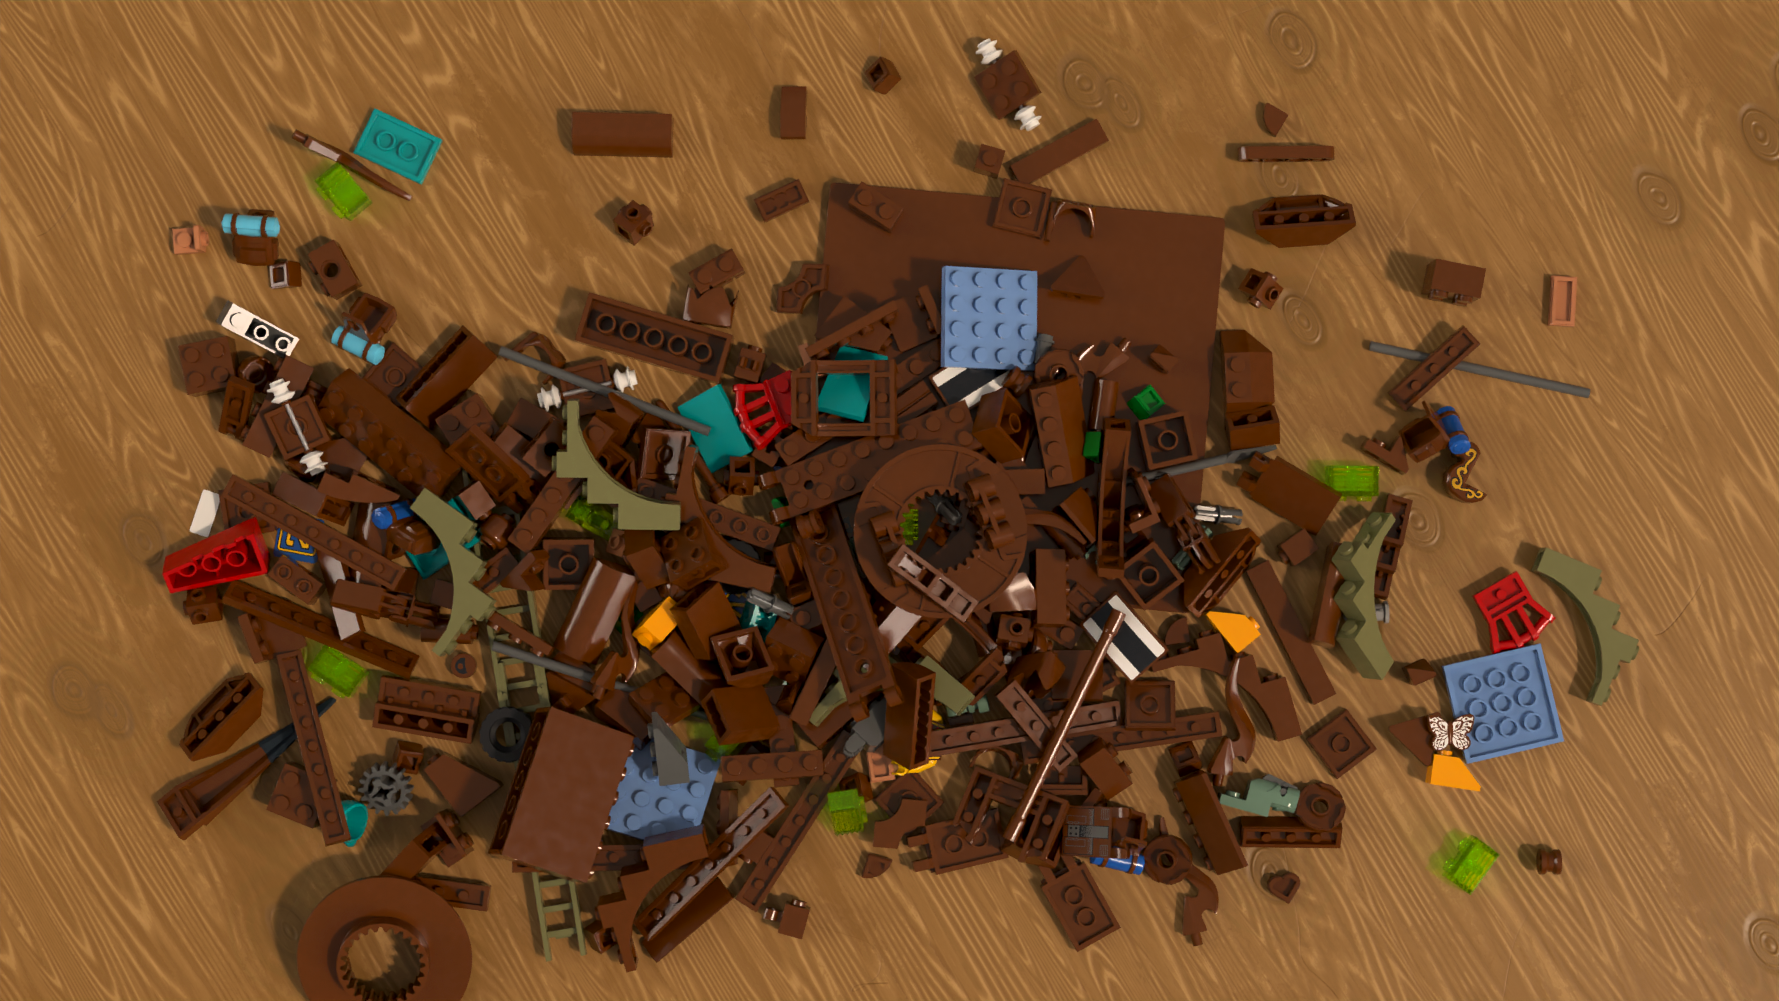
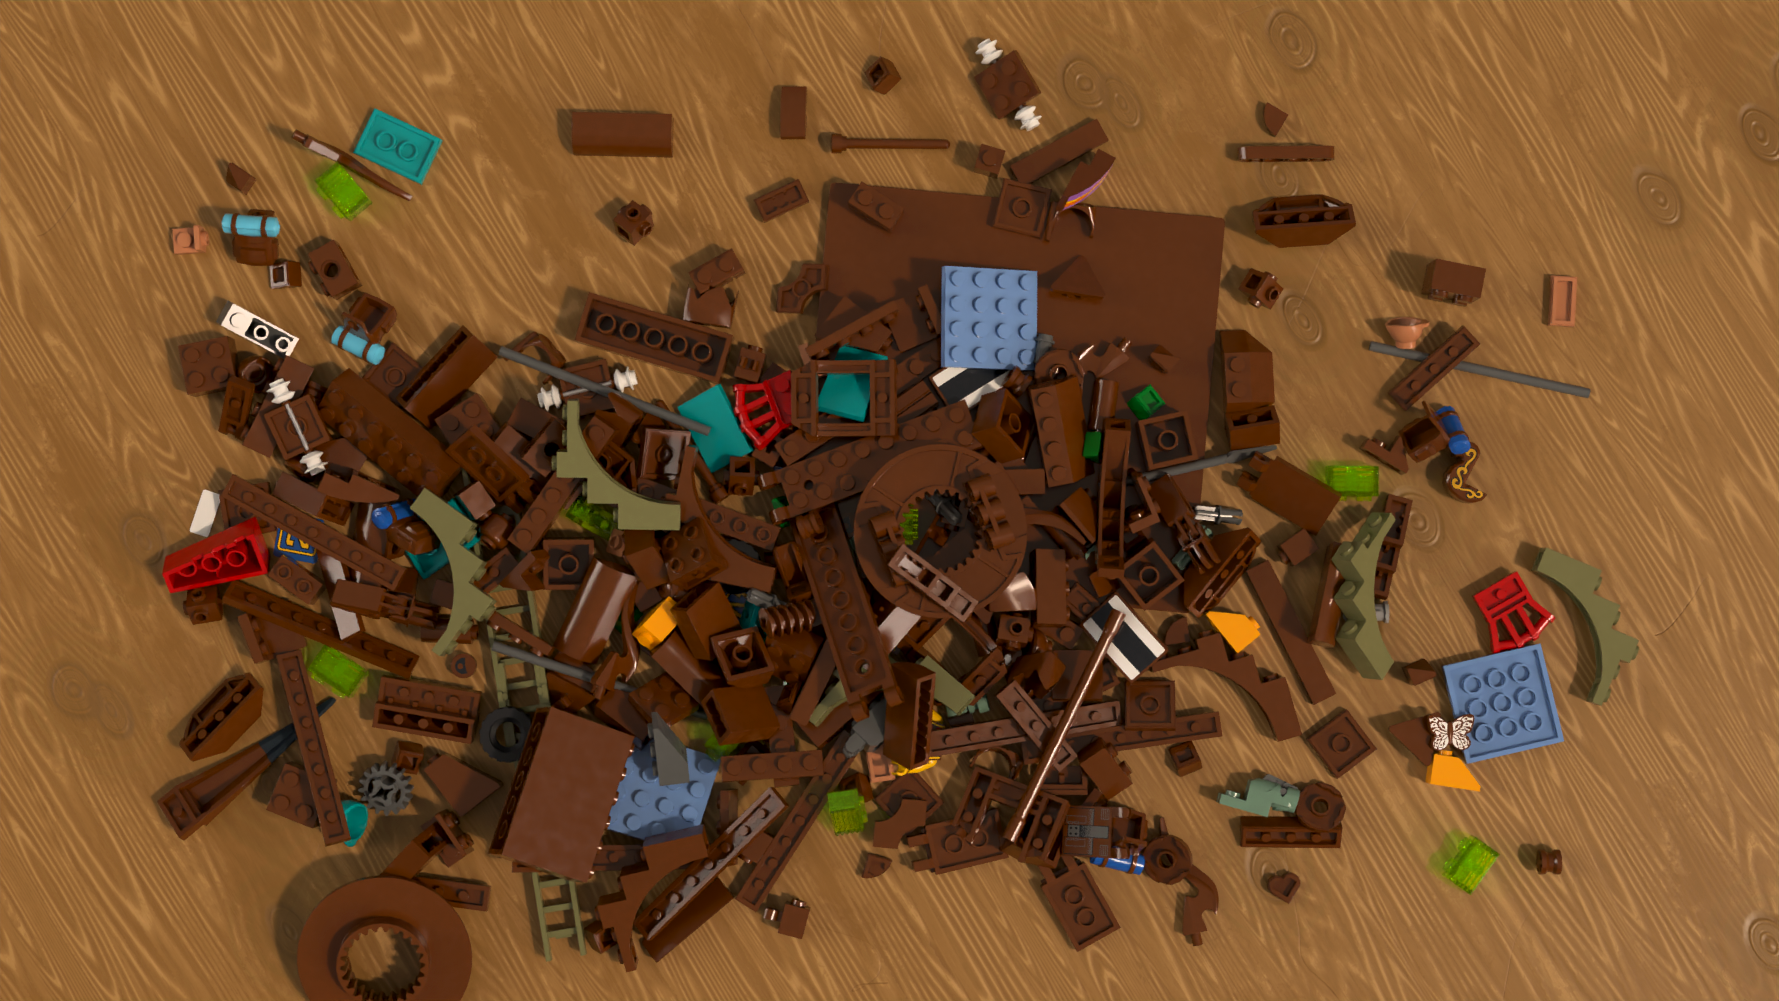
(239, 178): none -> reddish brown slope
(786, 618): none -> reddish brown piece
(841, 143): none -> reddish brown piece
(1086, 180): none -> reddish brown slope
(1102, 585): none -> reddish brown slope
(1209, 822): reddish brown slope -> none
(1244, 743): reddish brown piece -> none
(1406, 330): none -> nougat piece

